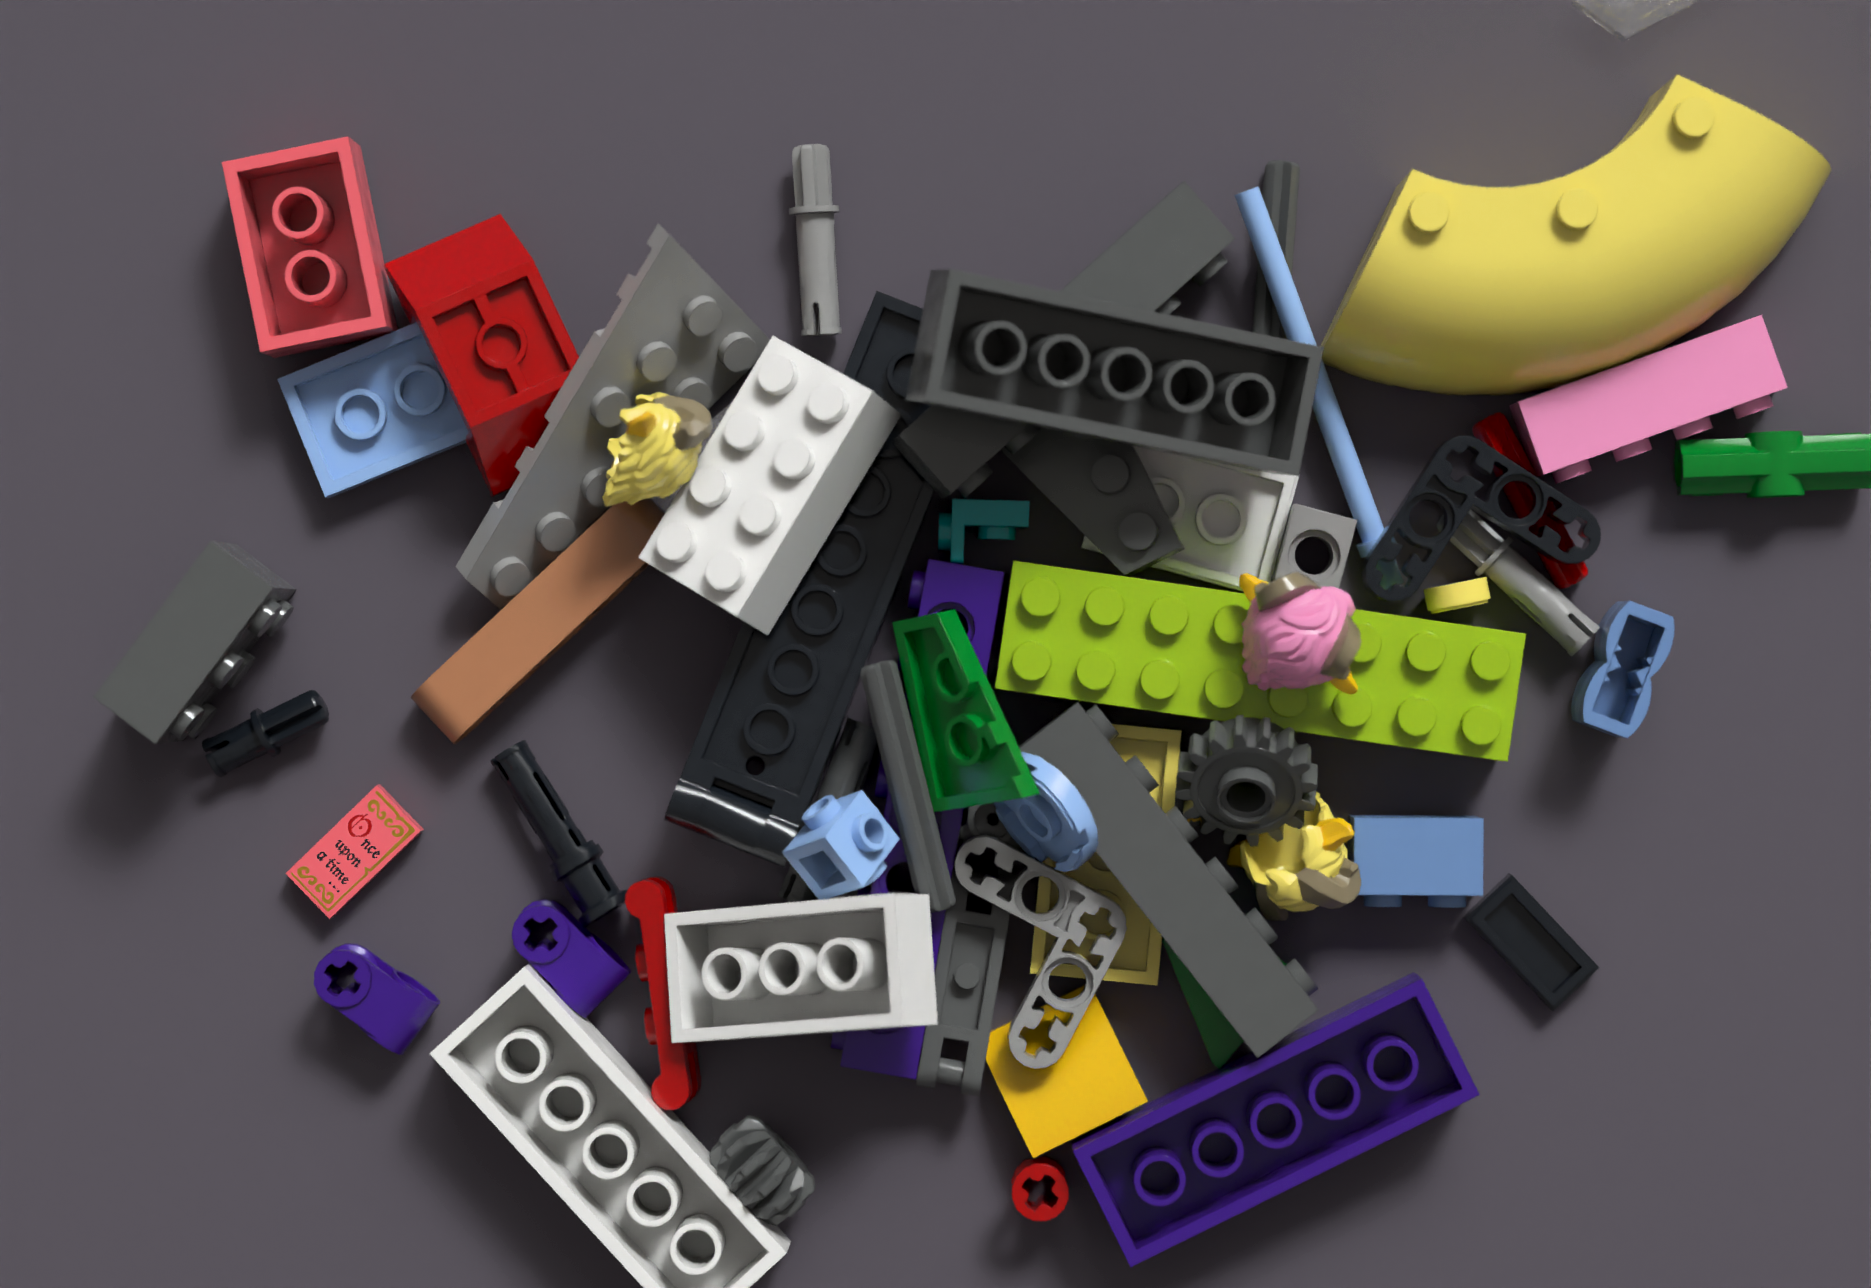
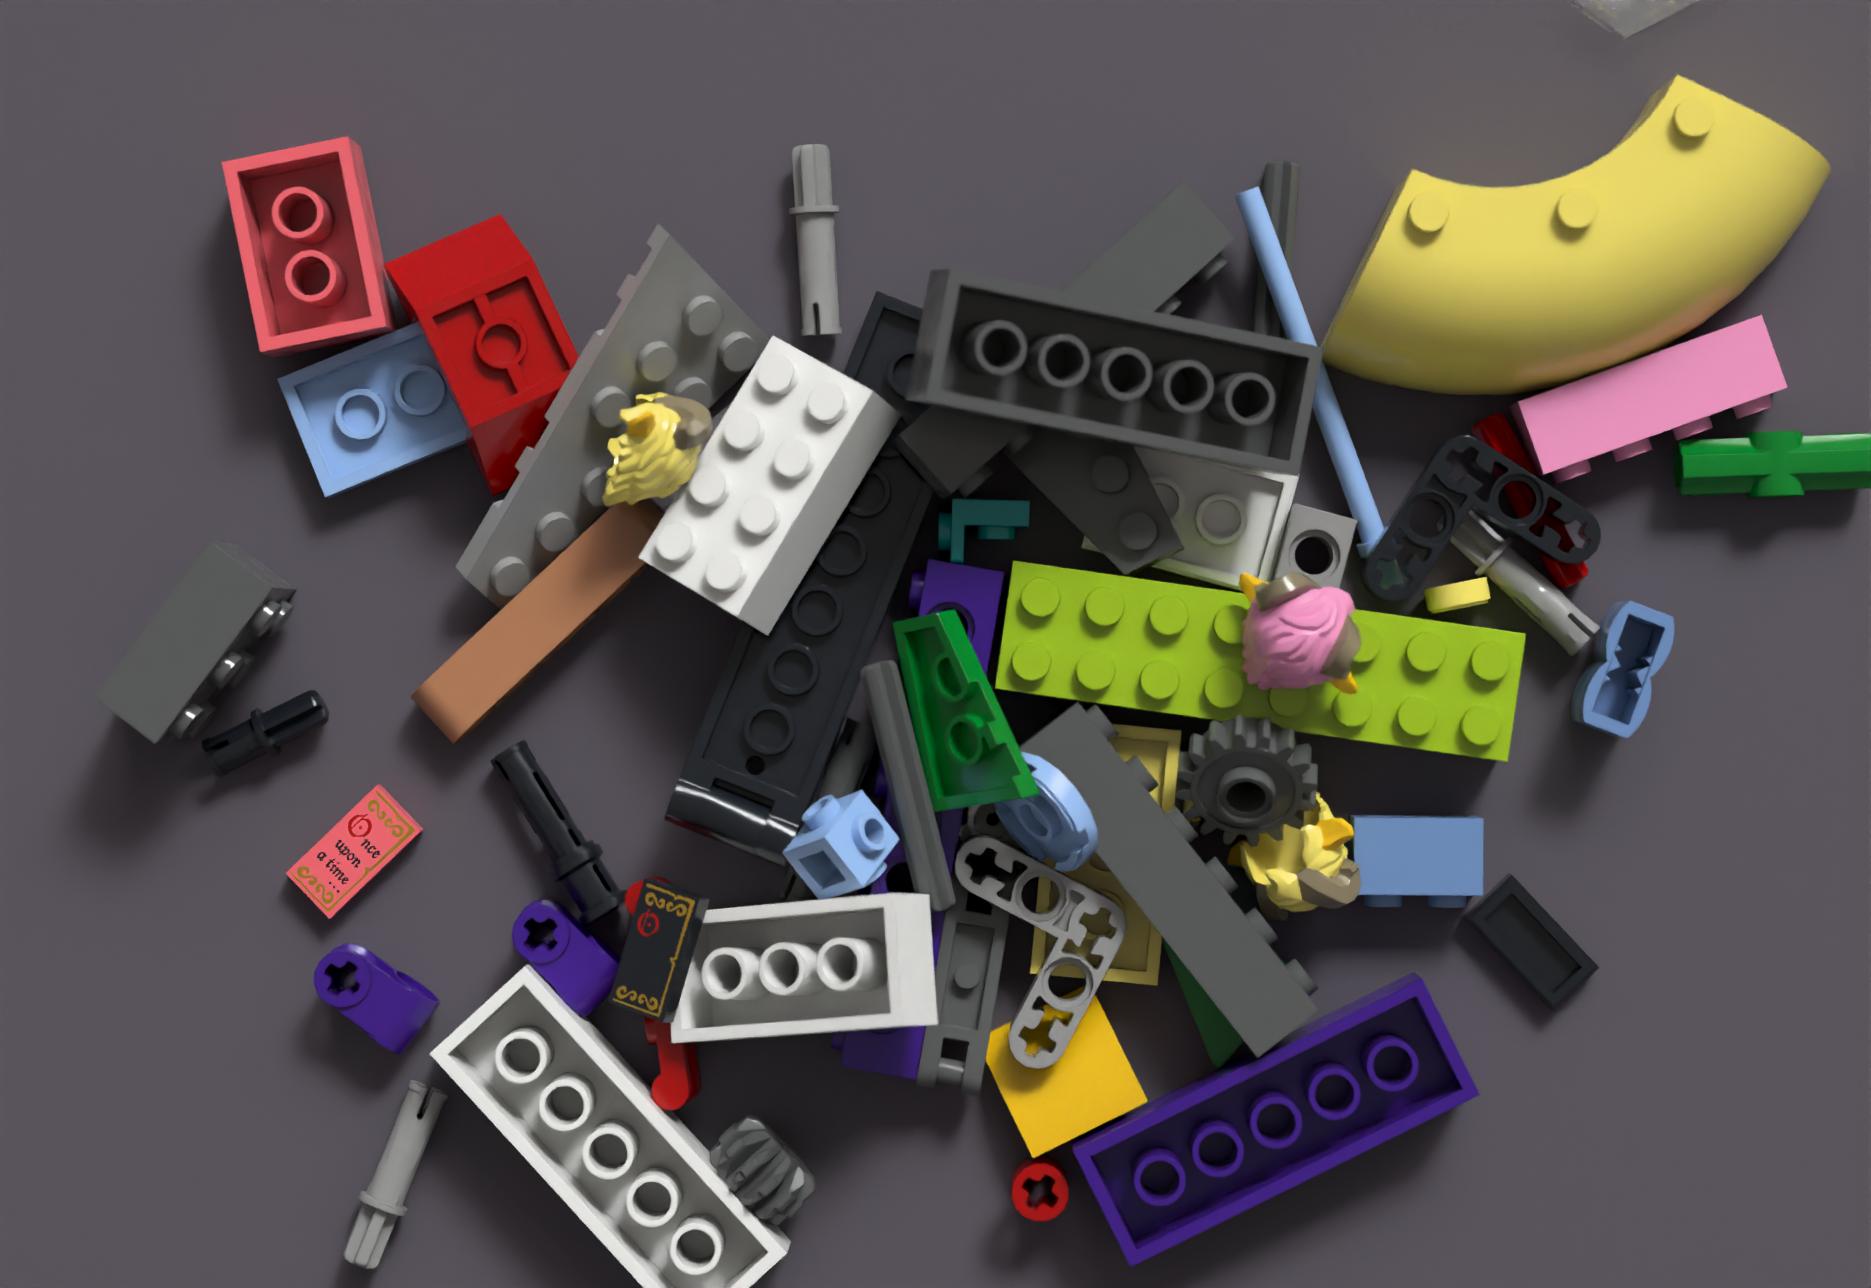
(393, 1176): none -> light grey axle
(658, 950): none -> black tile

